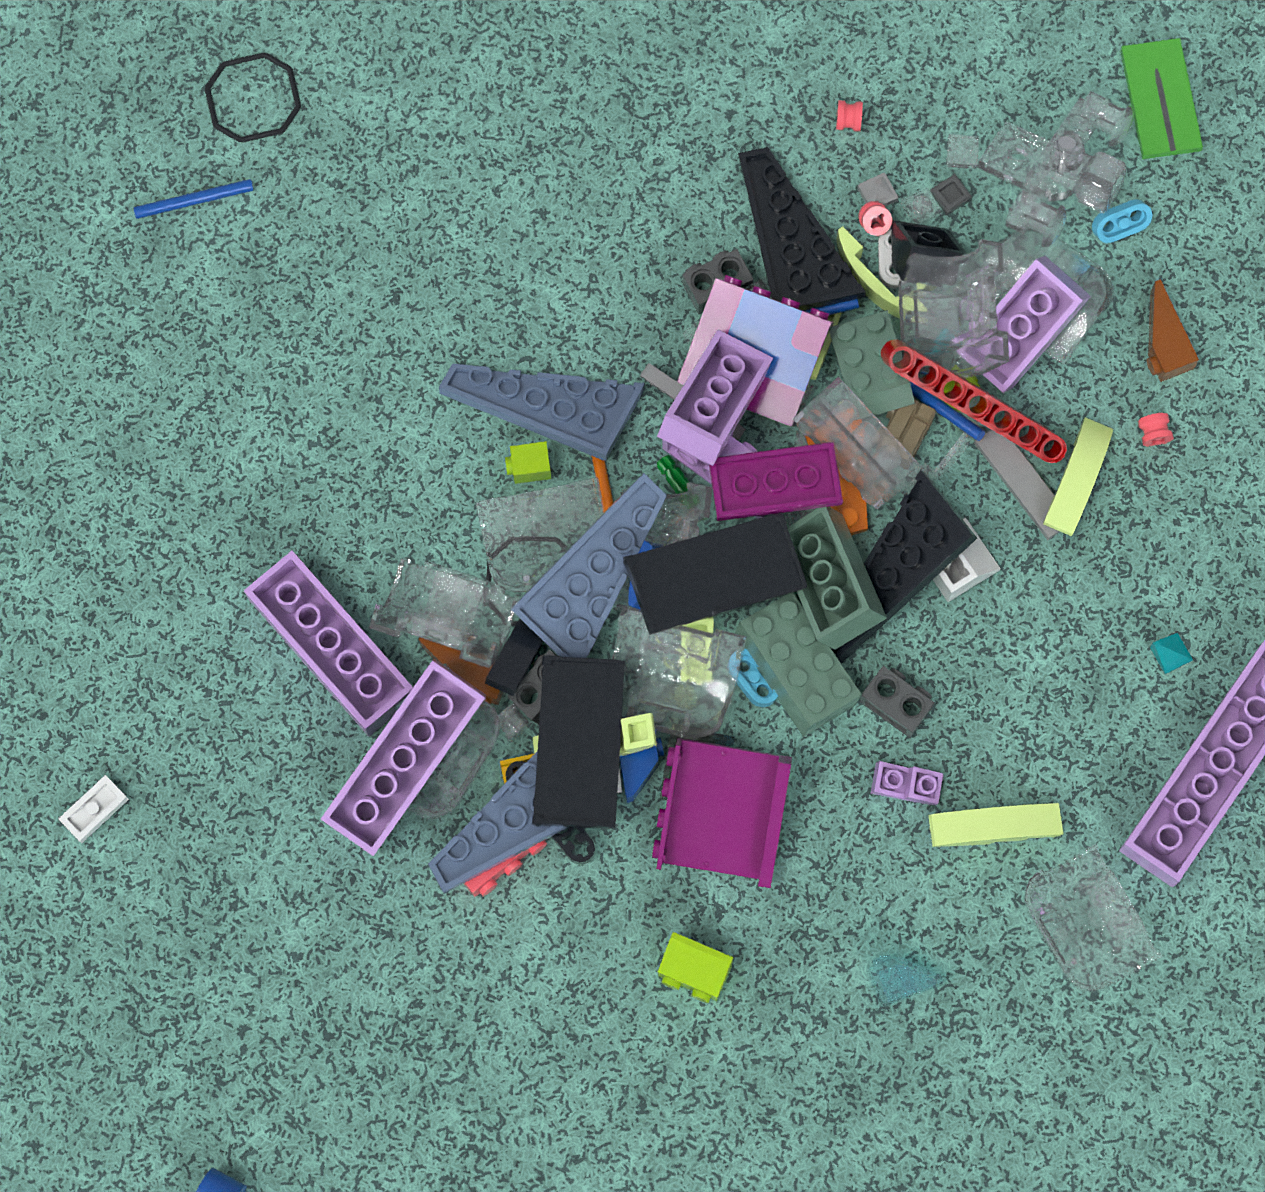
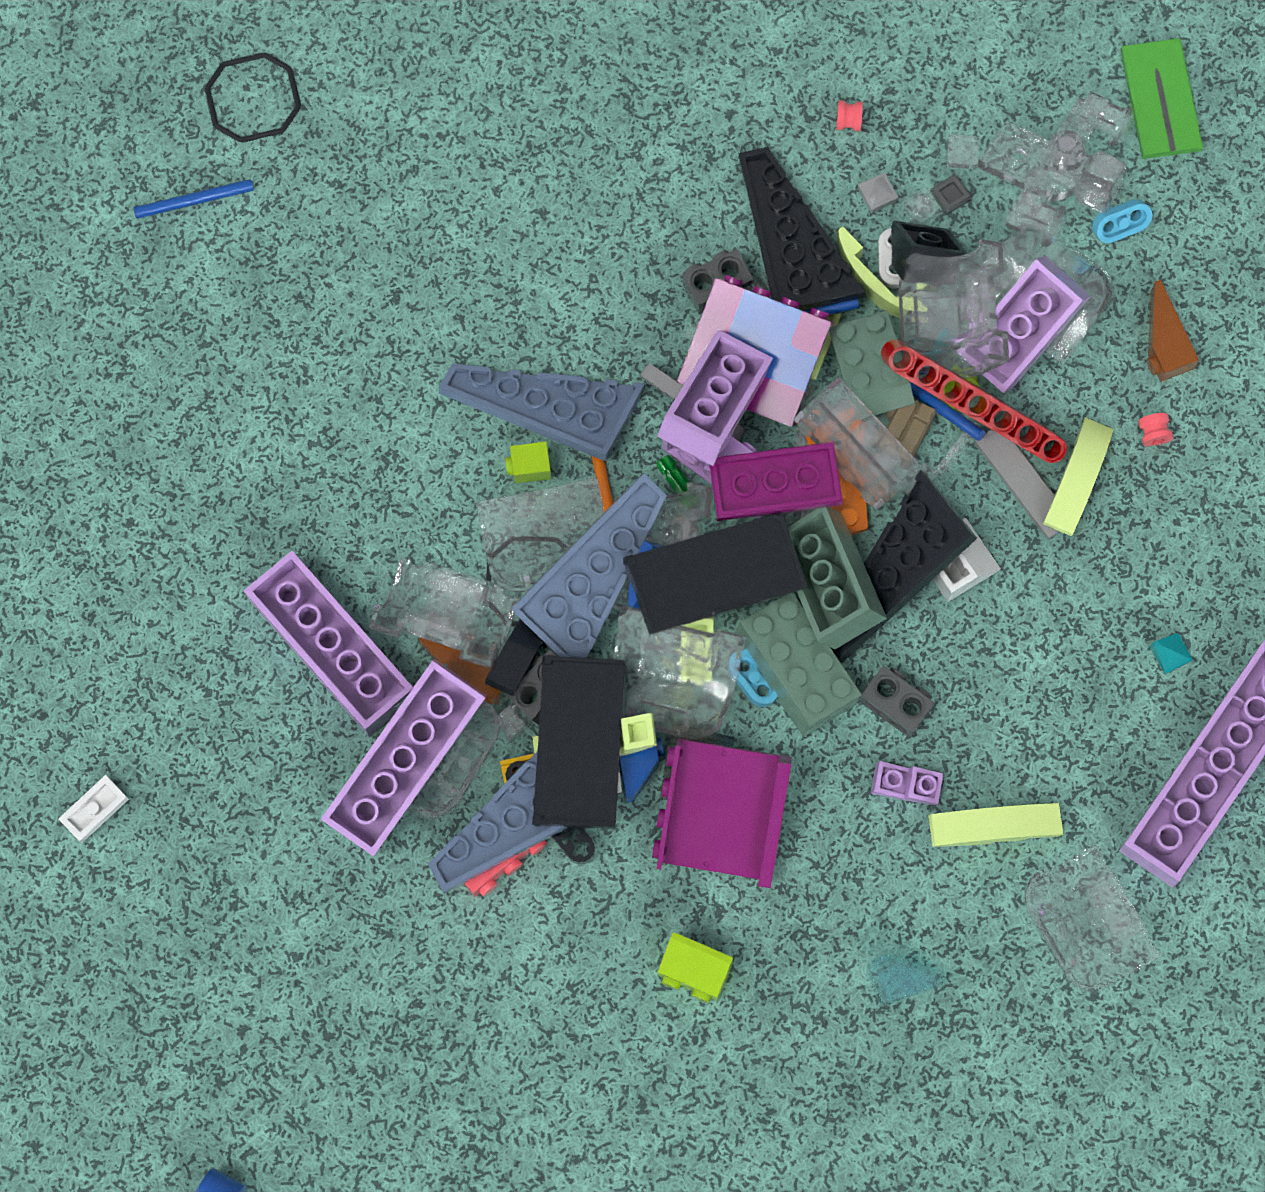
(870, 214): wheel -> none

